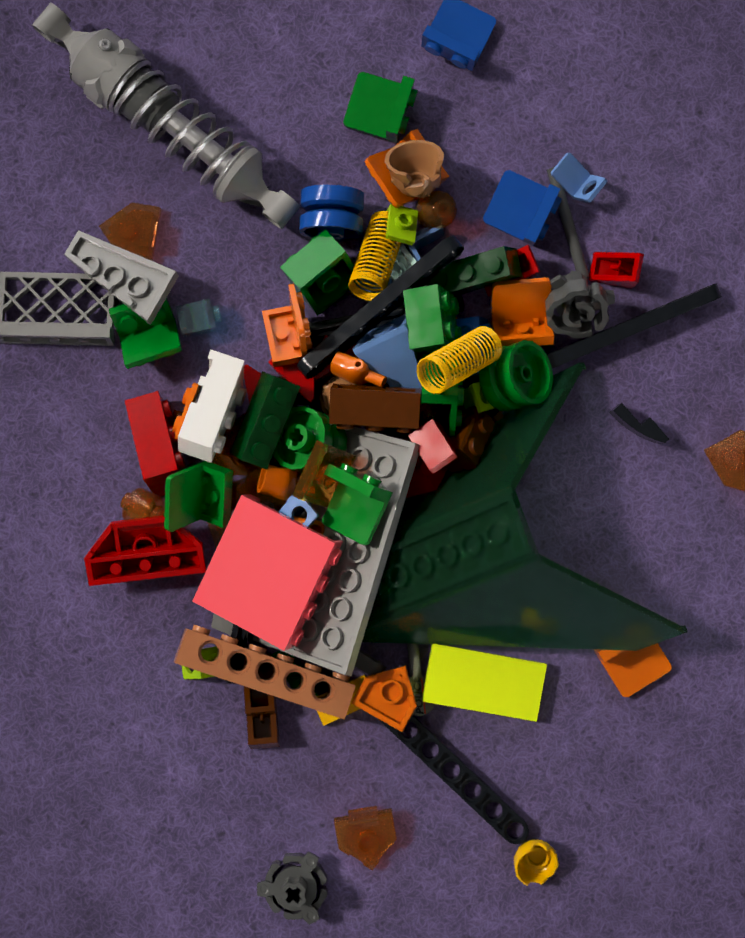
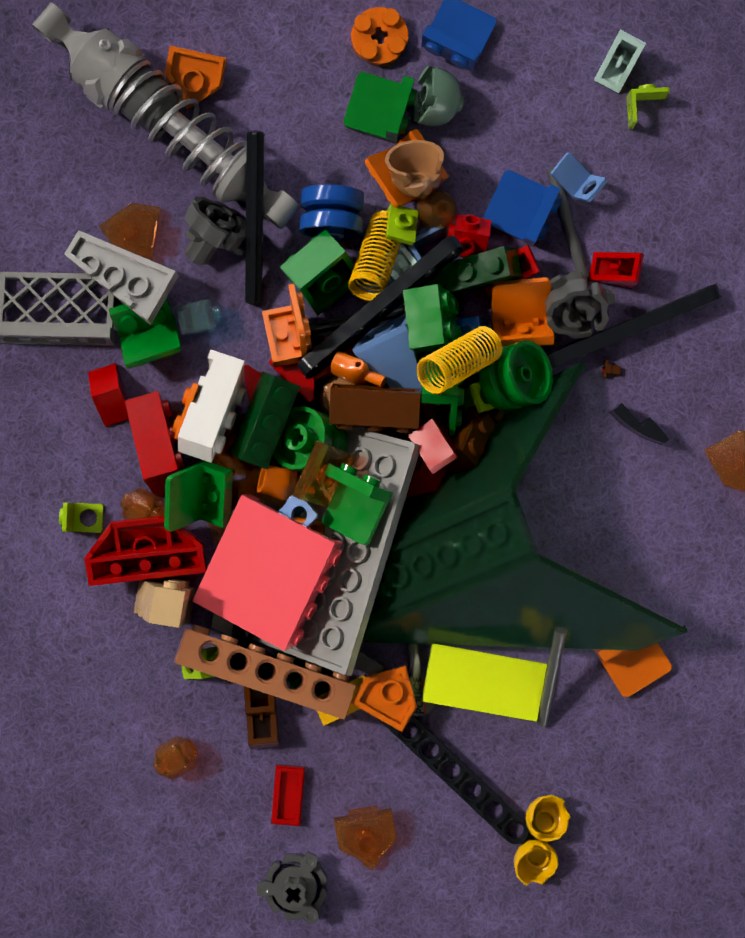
(70, 517): none -> lime bracket
(108, 394): none -> red slope
(165, 602): none -> tan wedge
(175, 757): none -> clear orange head
(195, 73): none -> orange plate
(211, 229): none -> dark grey piece
(254, 216): none -> black axle
(288, 795): none -> red tile
(366, 26): none -> orange plate
(438, 97): none -> sand green cylinder
(471, 233): none -> red brick
(547, 818): none -> yellow hair
(551, 676): none -> dark grey bar
(609, 369): none -> reddish brown piece
(619, 61): none -> light aqua slope
(644, 92): none -> lime bracket

